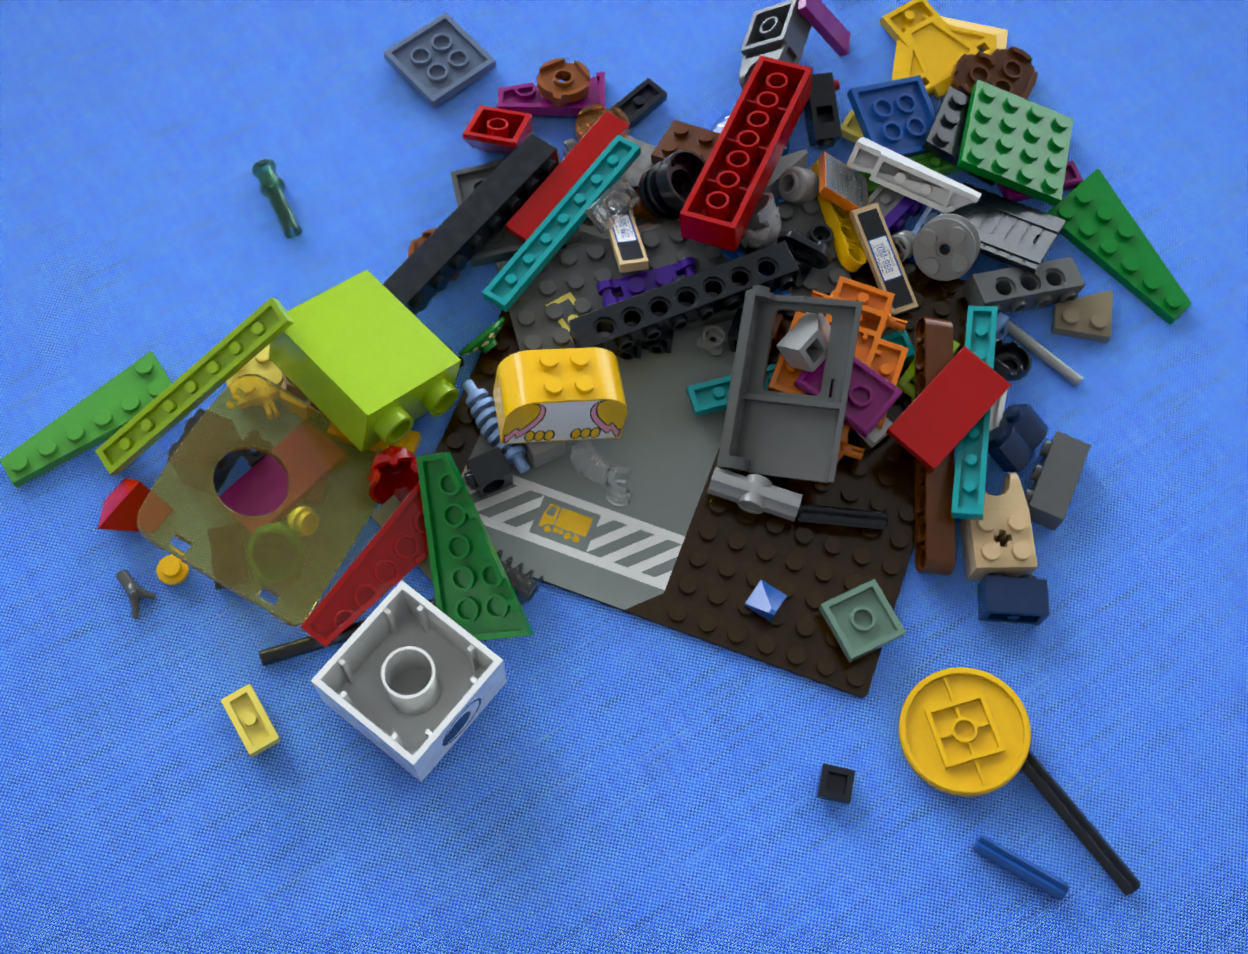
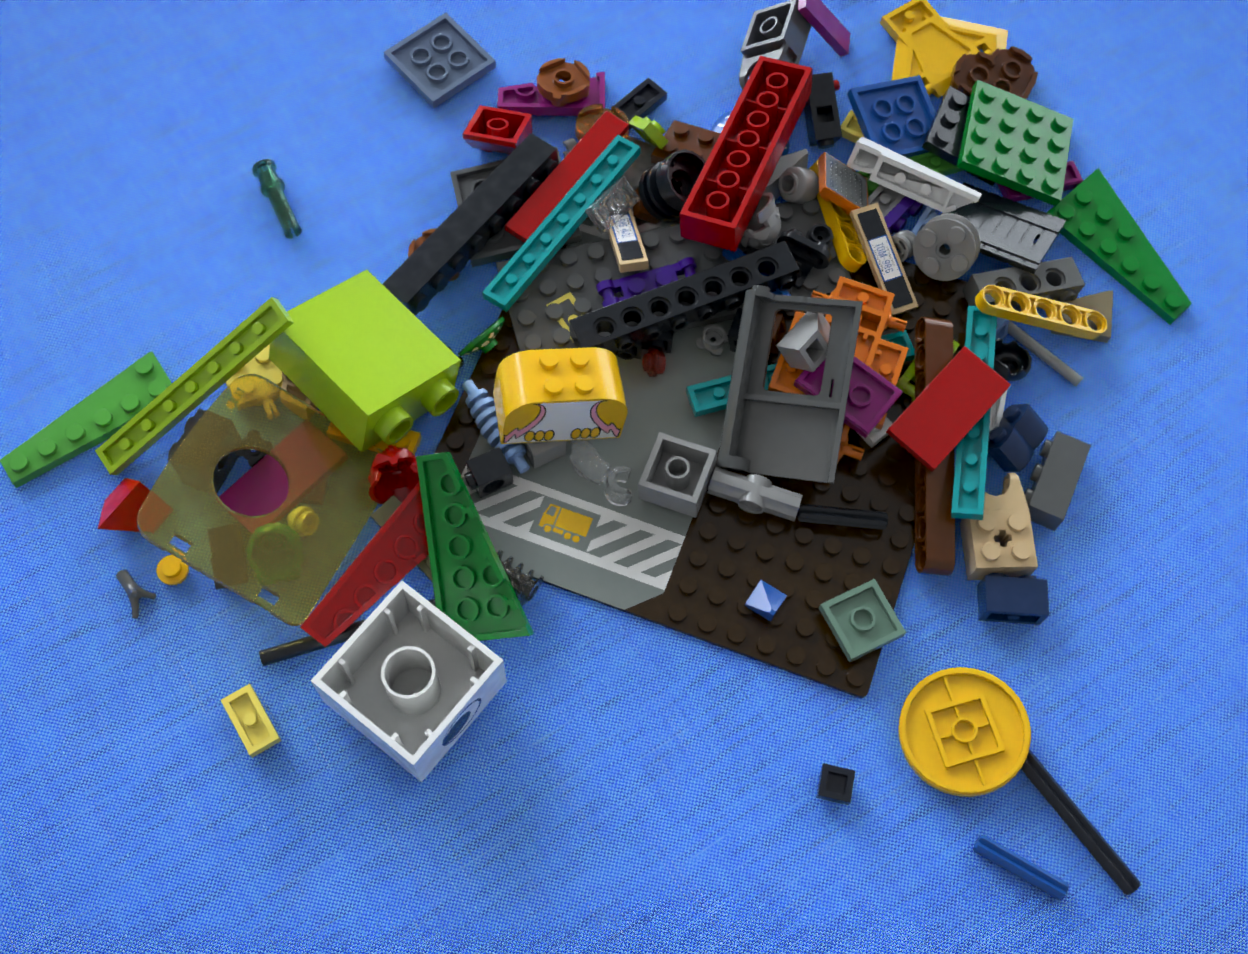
(649, 130): none -> lime plate
(654, 362): none -> clear red plate
(677, 474): none -> light grey brick
(1030, 316): none -> yellow beam

